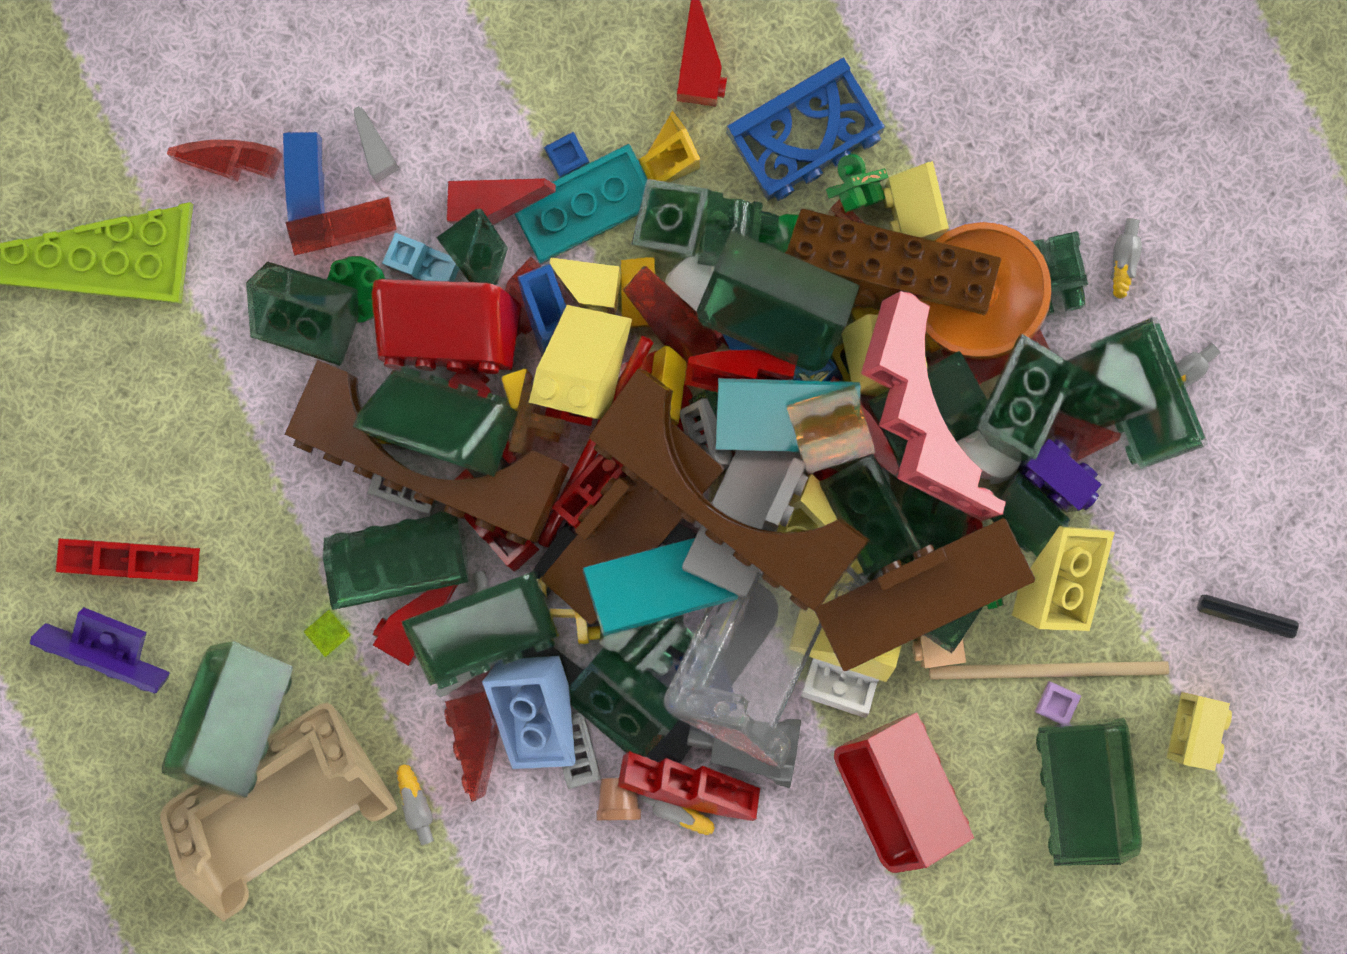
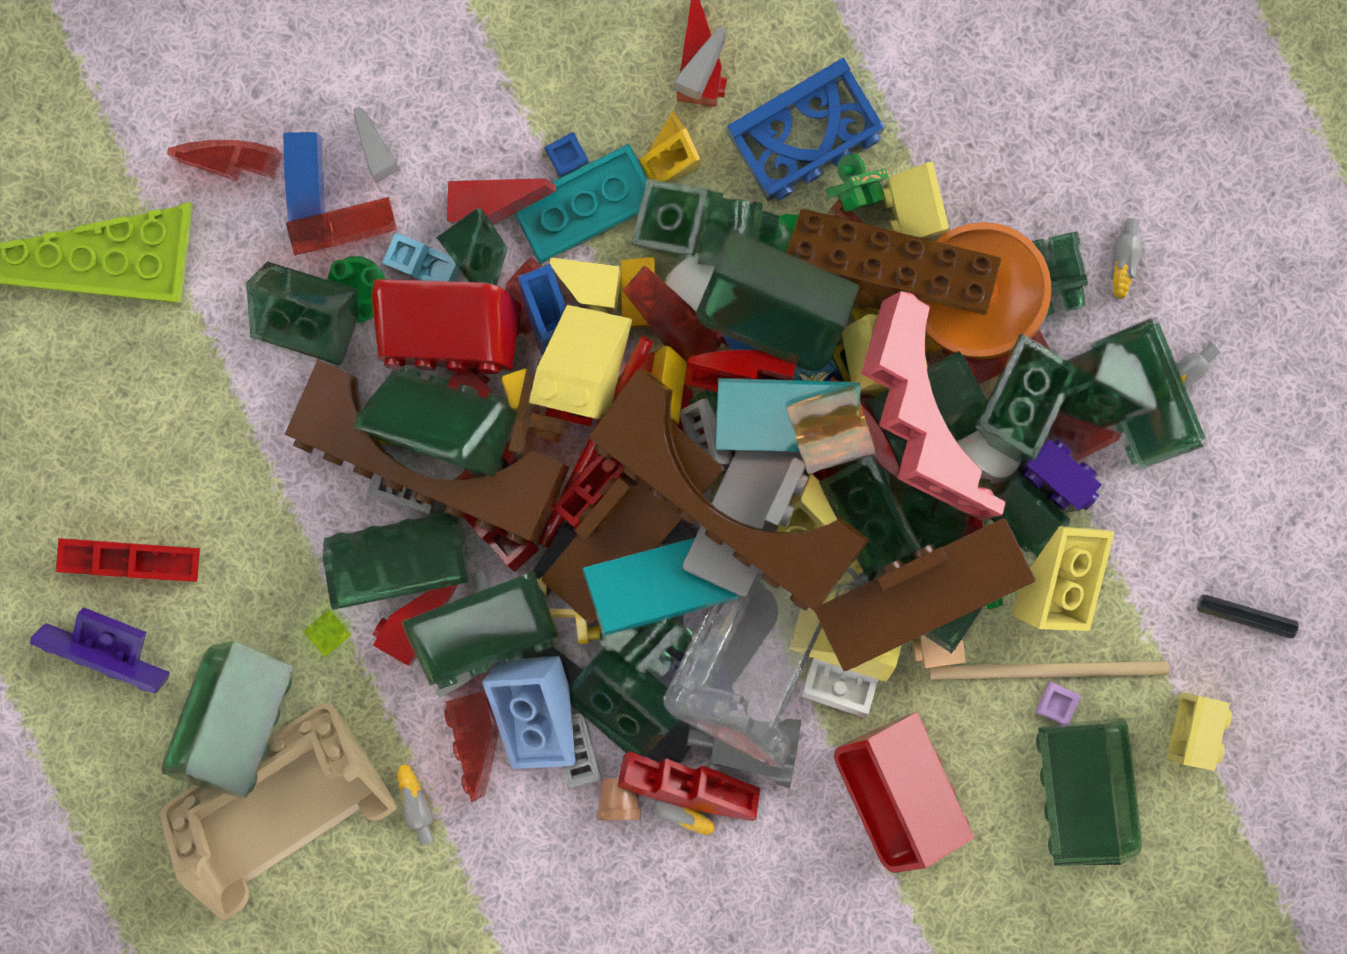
(698, 71): none -> light grey slope

